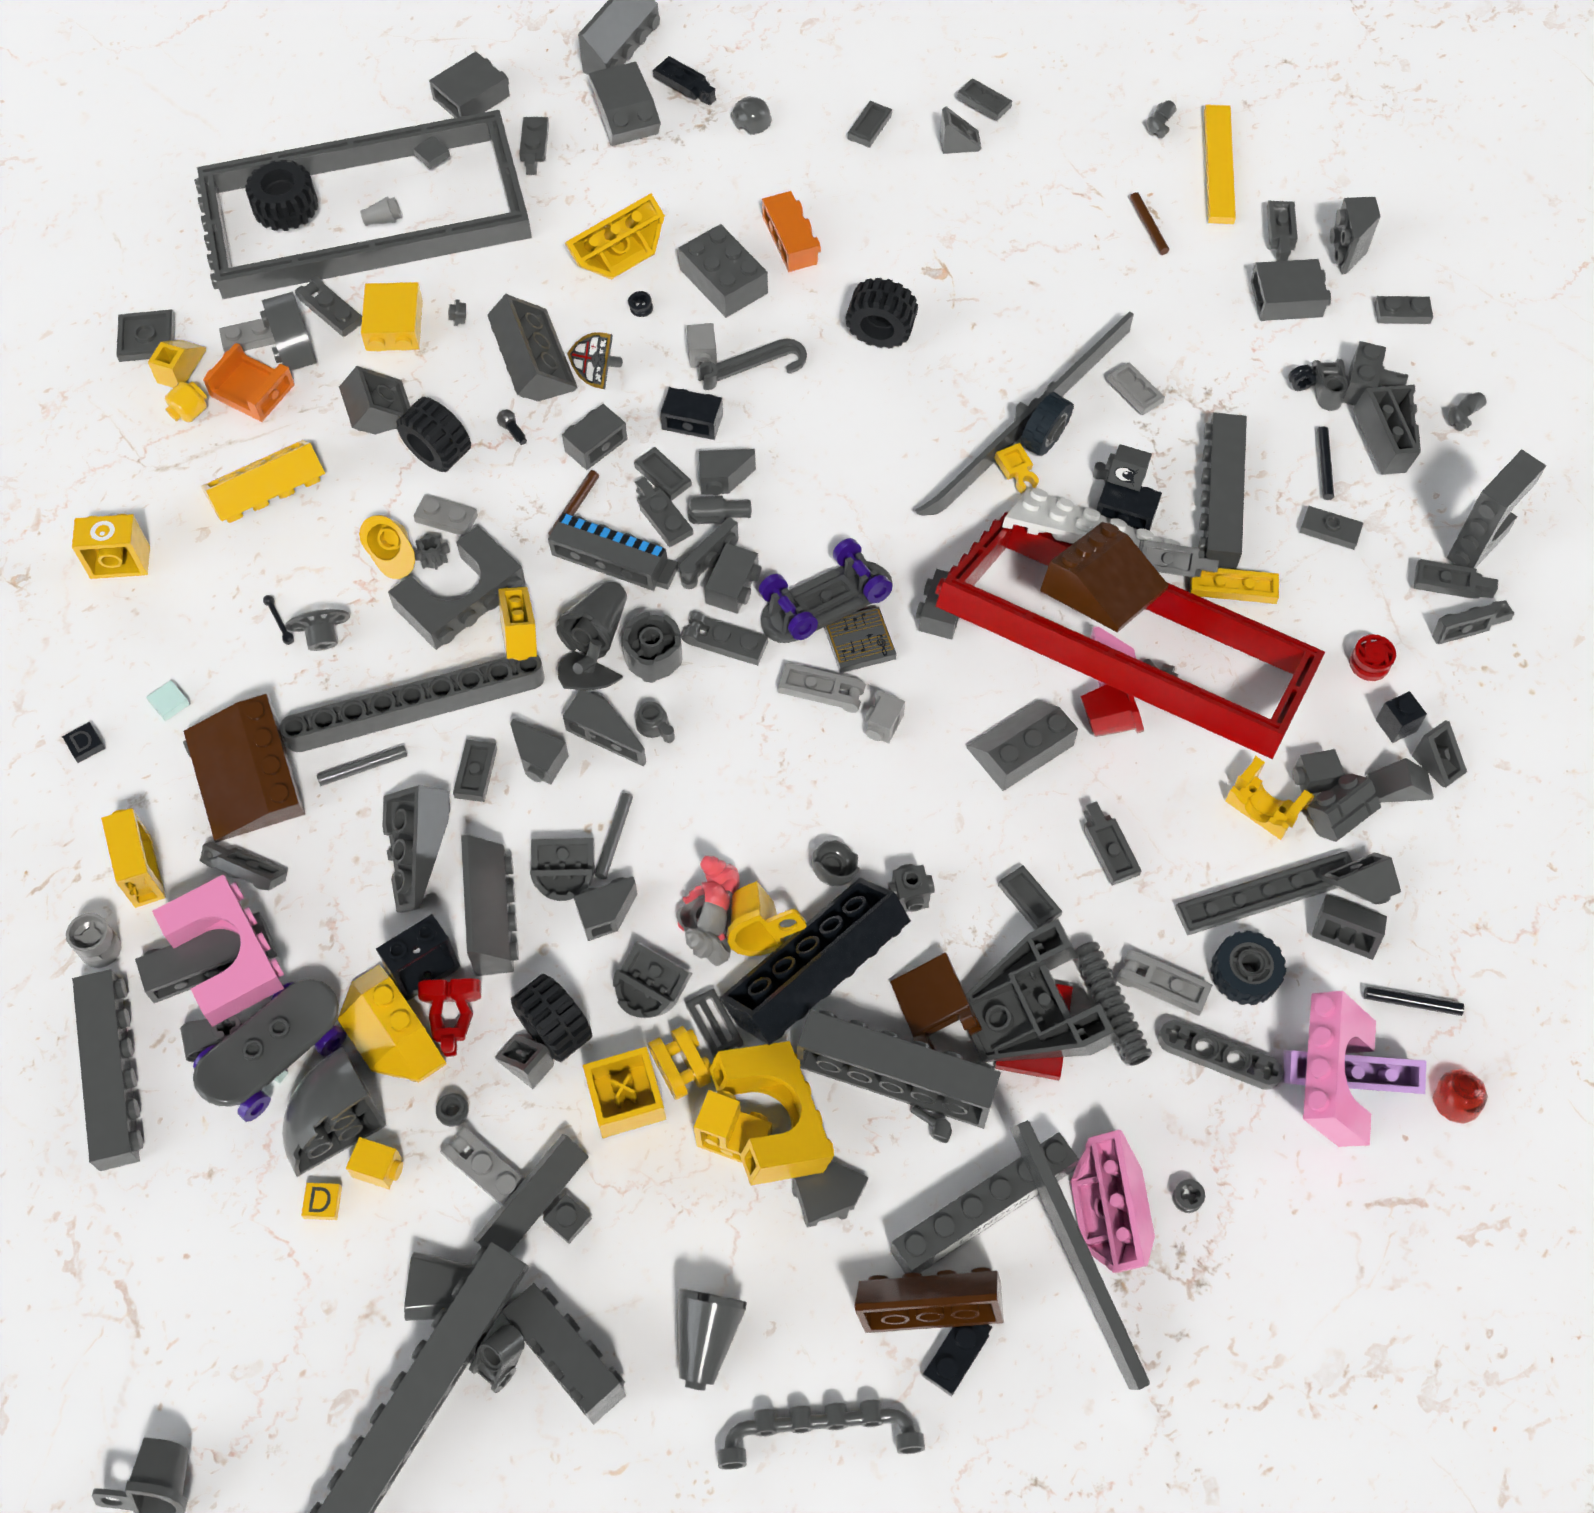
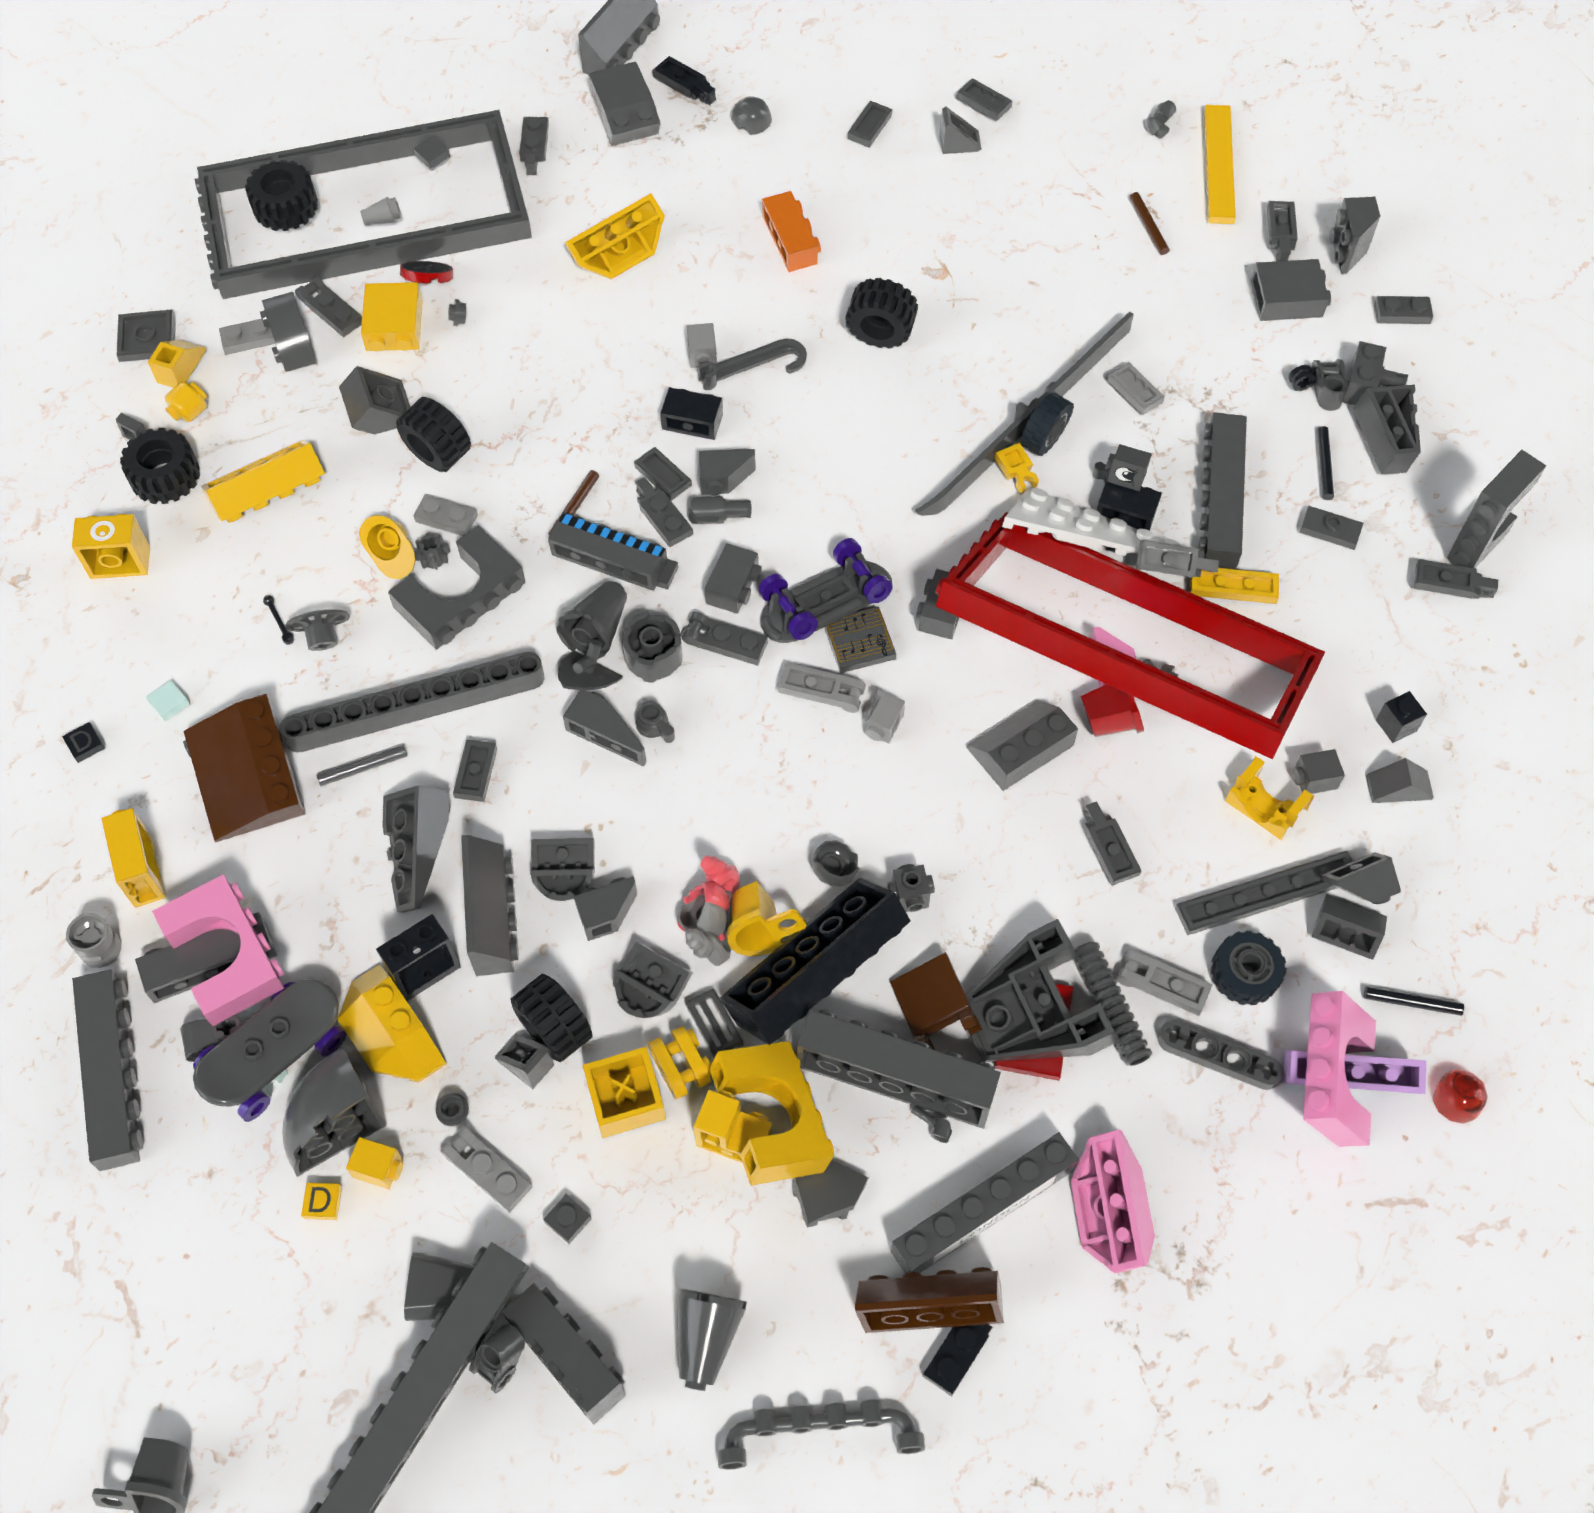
(129, 427): none -> dark grey tile
(155, 449): none -> black tyre
(243, 866): dark grey hinge -> none
(248, 383): orange panel -> none
(426, 271): none -> tile
(458, 991): red piece -> none
(470, 86): dark grey brick -> none
(508, 421): piece -> none
(517, 623): yellow brick -> none
(531, 349): dark grey slope -> none
(533, 1195): dark grey tile -> none
(539, 752): dark grey slope -> none
(592, 357): shield -> none
(594, 436): dark grey brick -> none
(613, 836): dark grey bar -> none
(640, 310): black bush -> none
(707, 553): dark grey plate -> none
(723, 270): dark grey brick -> none
(1029, 898): dark grey tile -> none
(1080, 1256): dark grey tile -> none
(1104, 577): reddish brown slope -> none
(1184, 1204): dark grey bush -> none
(1343, 806): dark grey brick -> none
(1372, 659): red wheel -> none
(1441, 755): dark grey slope -> none
(1470, 404): dark grey arm -> none
(1471, 622): dark grey hinge -> none

